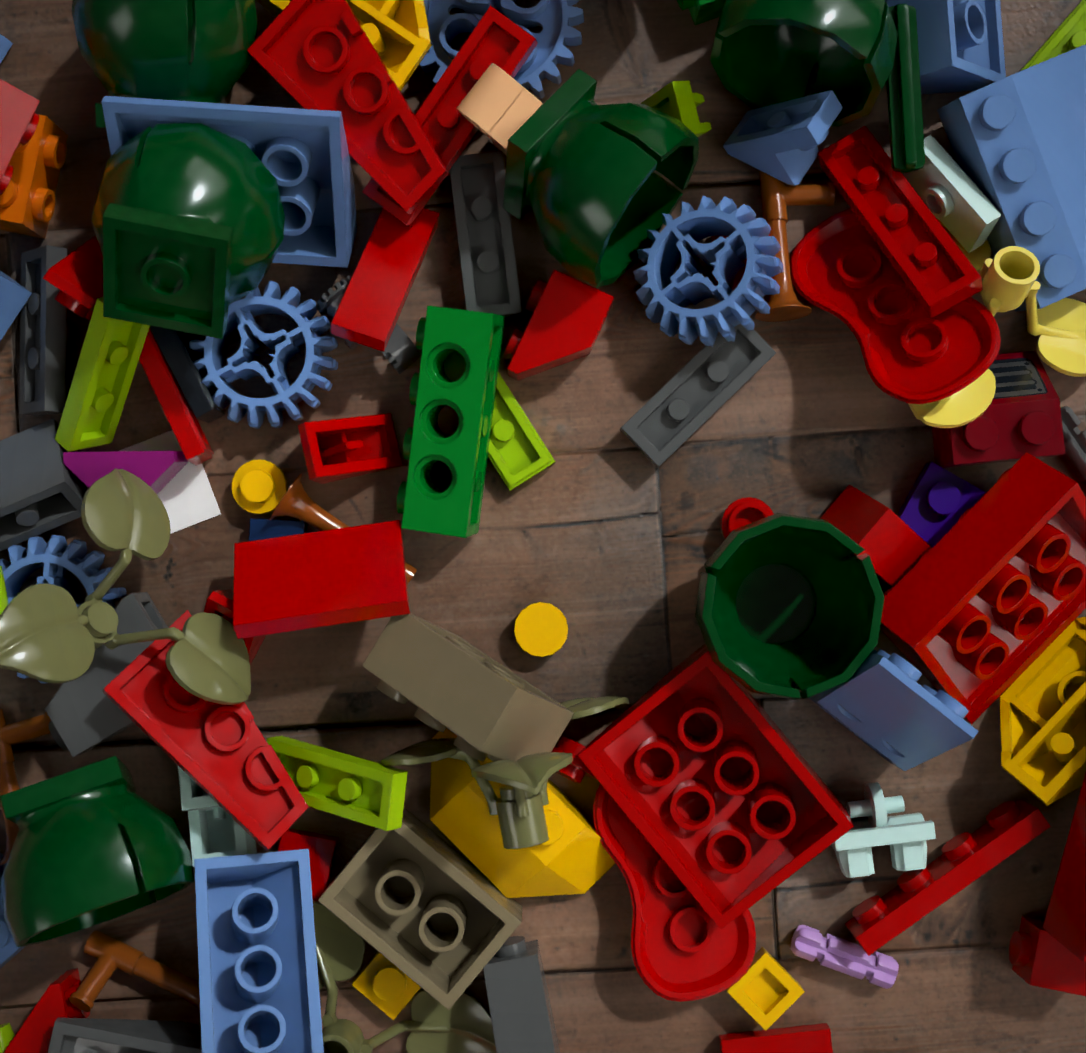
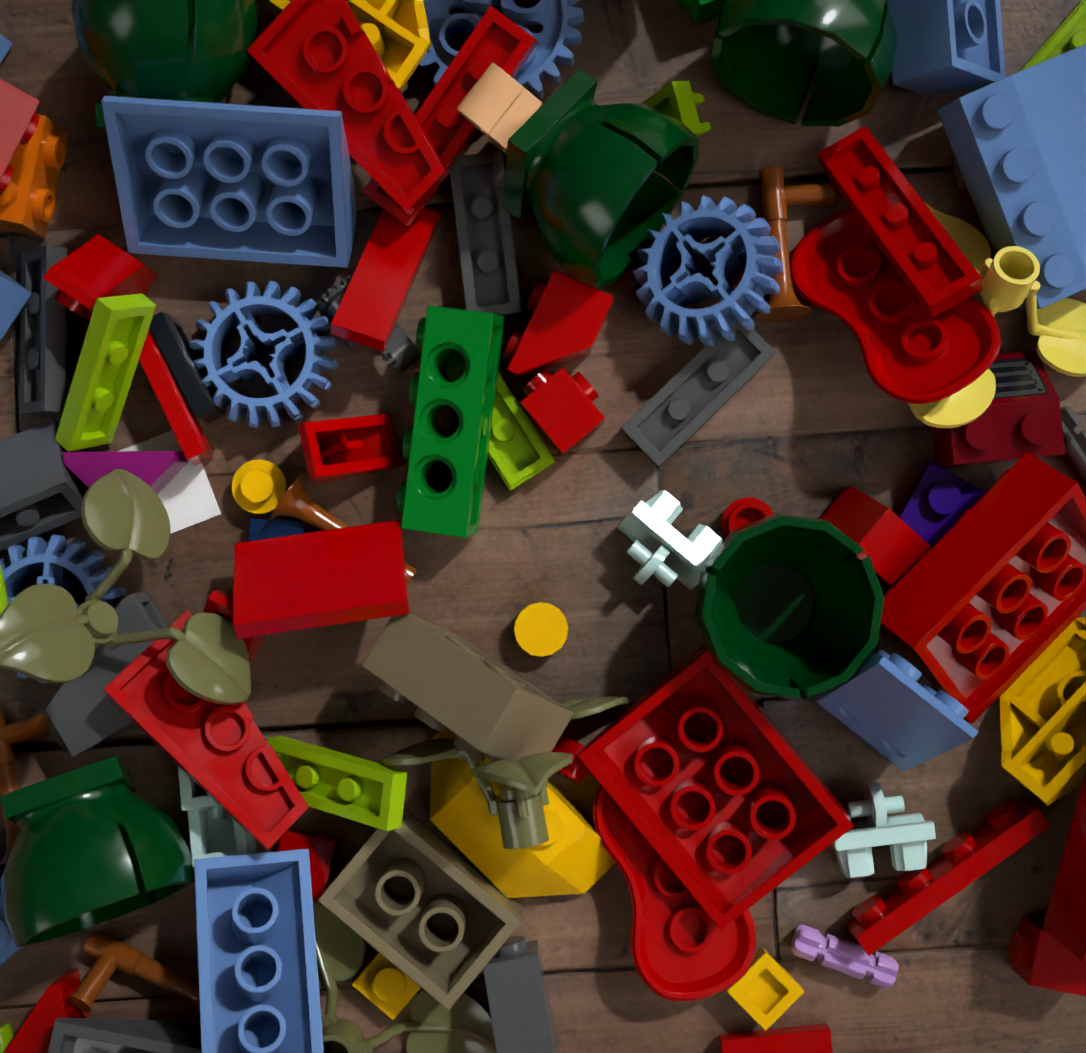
(184, 227): dark green plate -> none
(562, 408): none -> red brick
(664, 549): none -> light aqua hips
(784, 135): medium blue slope -> none
(905, 95): dark green axle -> none
(953, 197): light aqua plate -> none

